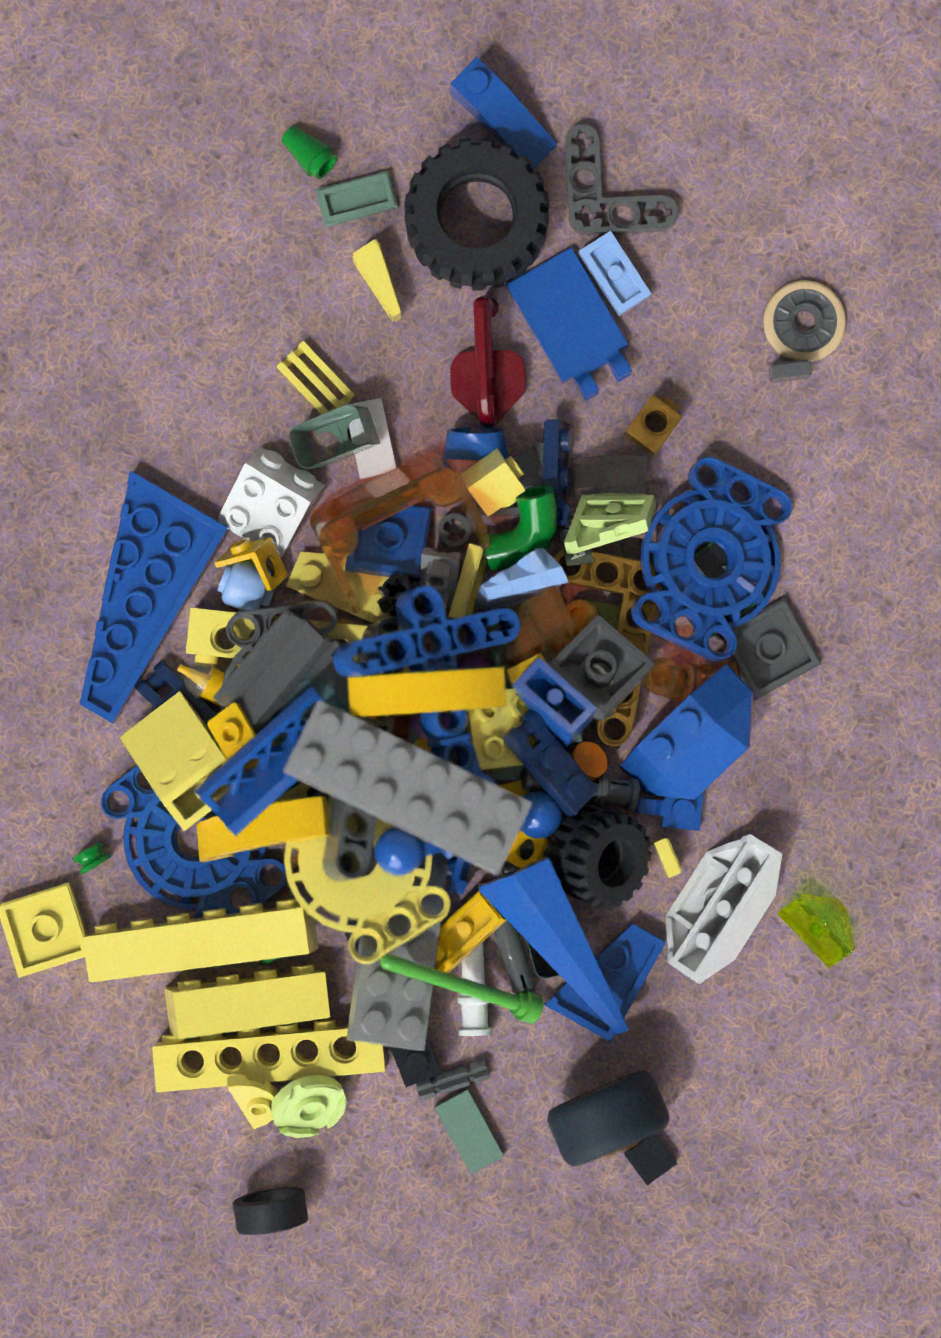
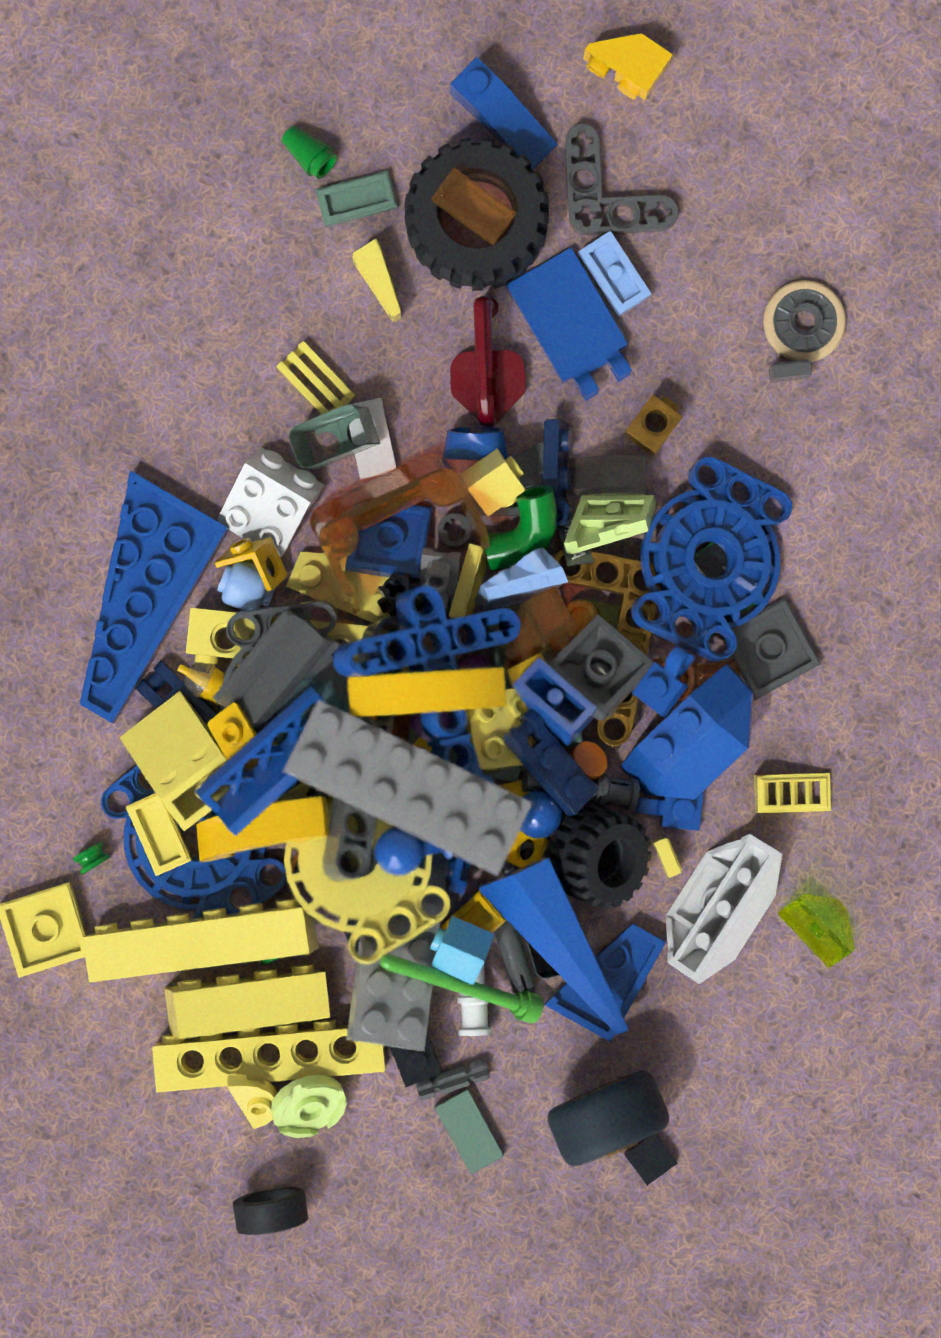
(158, 834): none -> light yellow tile
(461, 949): none -> medium azure brick
(473, 206): none -> clear orange tile
(634, 58): none -> yellow slope
(662, 685): none -> blue plate
(762, 797): none -> light yellow slope

